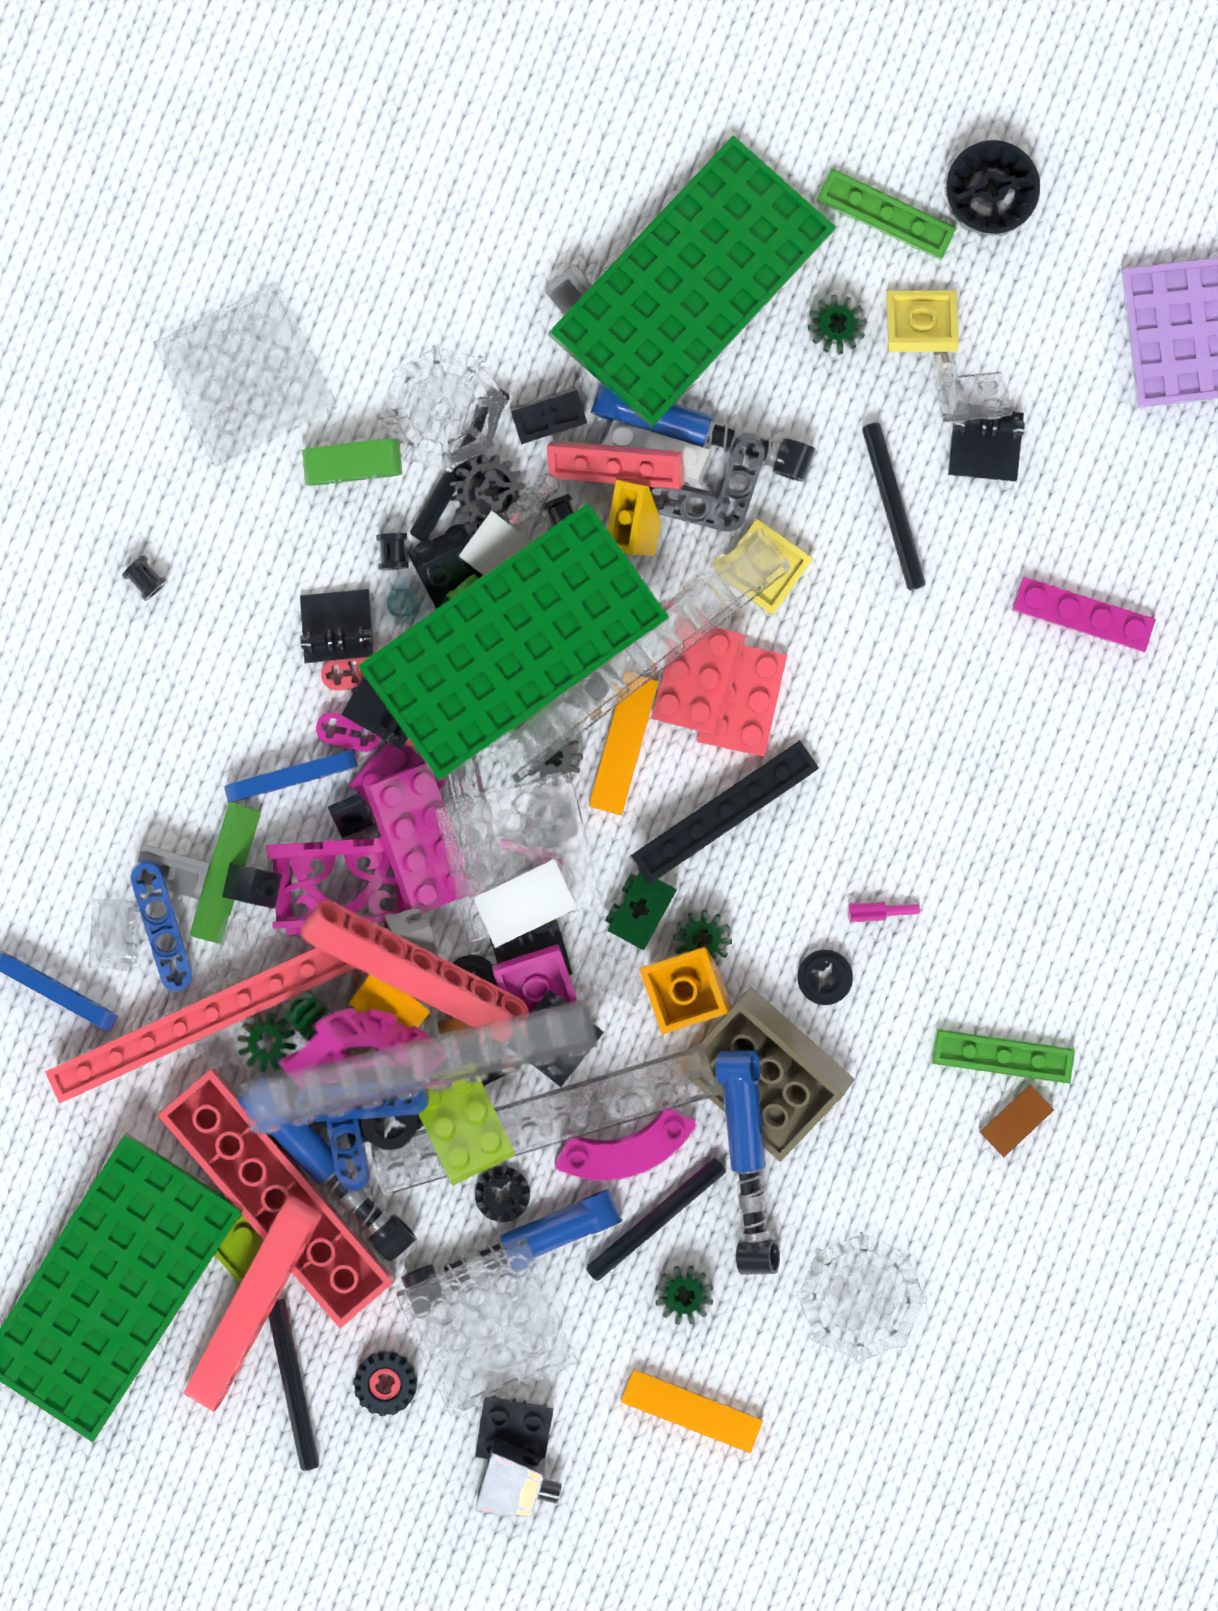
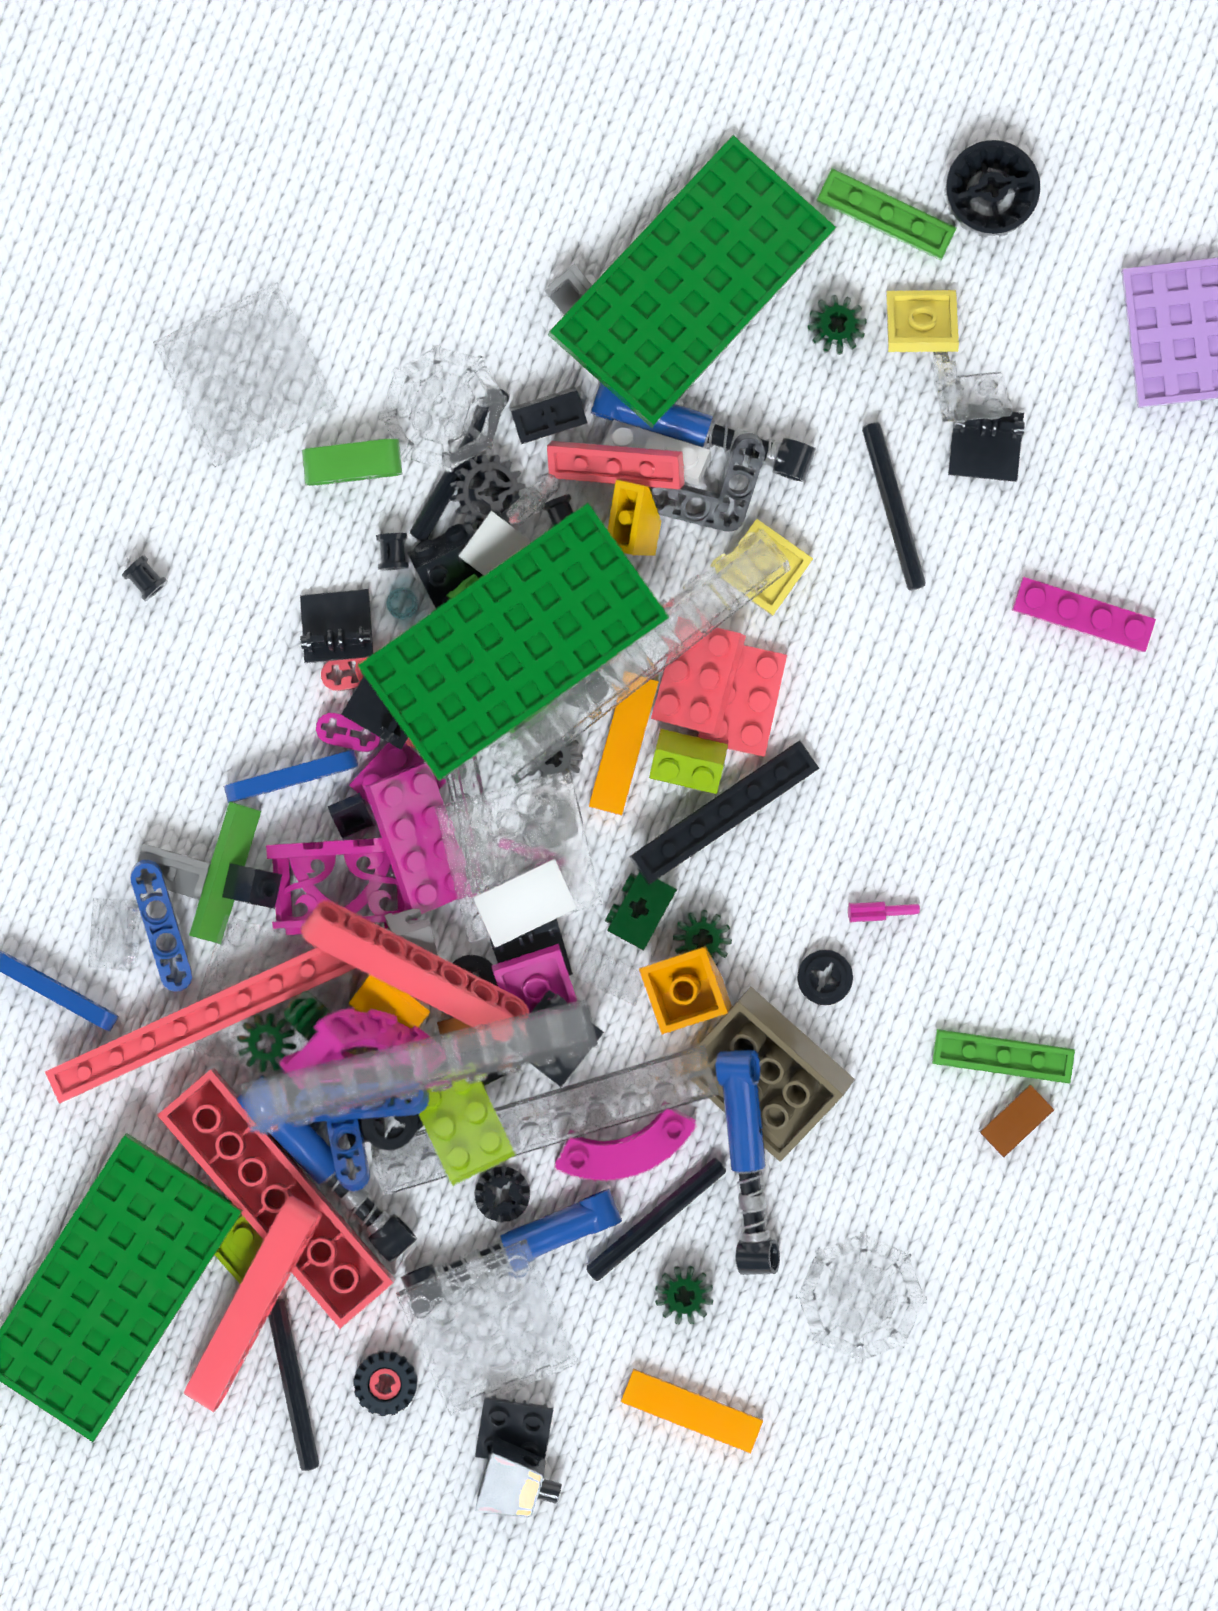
(688, 761): none -> lime brick

